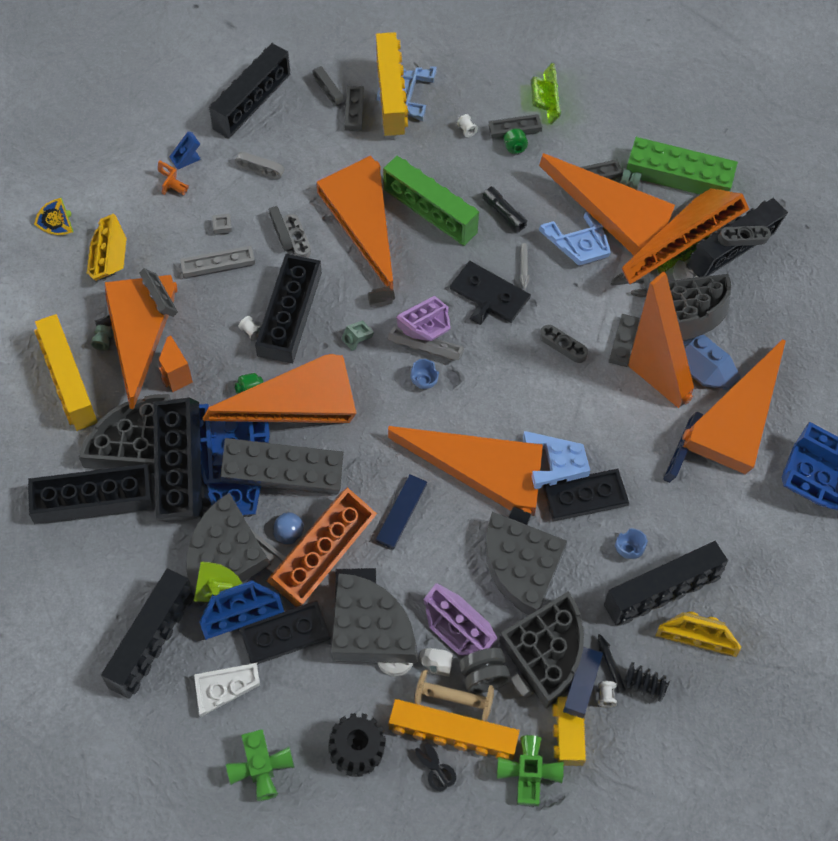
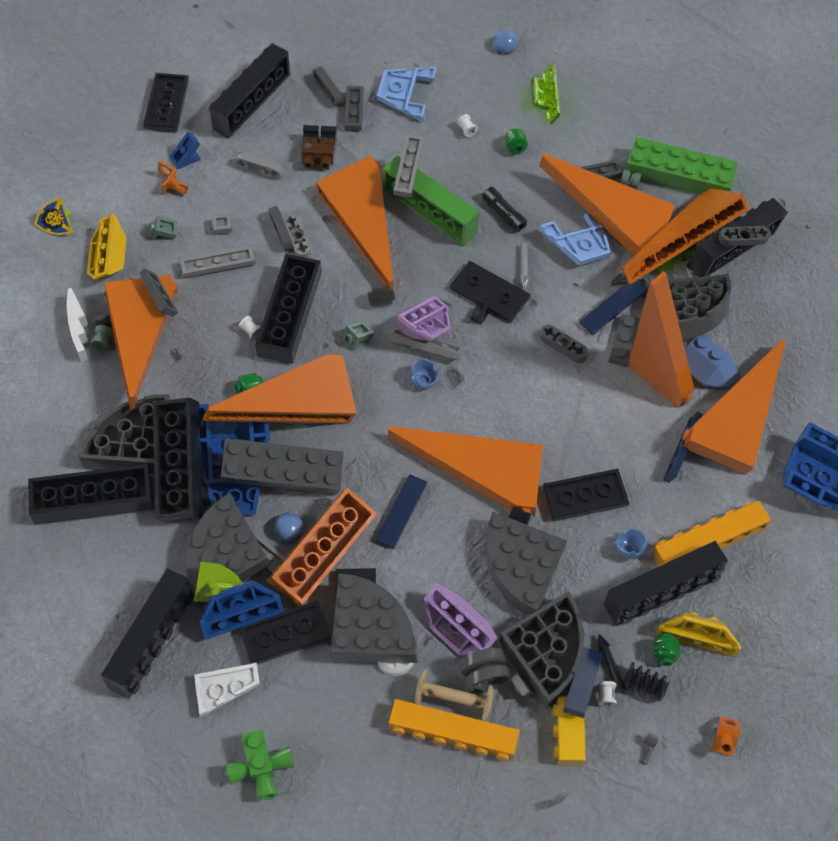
(64, 373): yellow brick -> none
(76, 322): none -> white slope
(163, 227): none -> sand green bracket
(166, 102): none -> black plate
(174, 366): orange slope -> none
(316, 152): none -> reddish brown hips
(358, 732): black wheel -> none
(391, 84): yellow brick -> none
(408, 166): none -> light grey plate
(432, 763): black piece -> none
(437, 661): white rock -> none
(505, 42): none -> medium blue hair
(527, 124): dark grey plate -> none
(529, 771): bright green brick -> none
(565, 459): light blue wing -> none
(612, 306): none -> dark blue tile
(651, 740): none -> dark grey hand
(666, 649): none -> green head
(725, 530): none -> light orange brick
(726, 736): none -> orange bracket

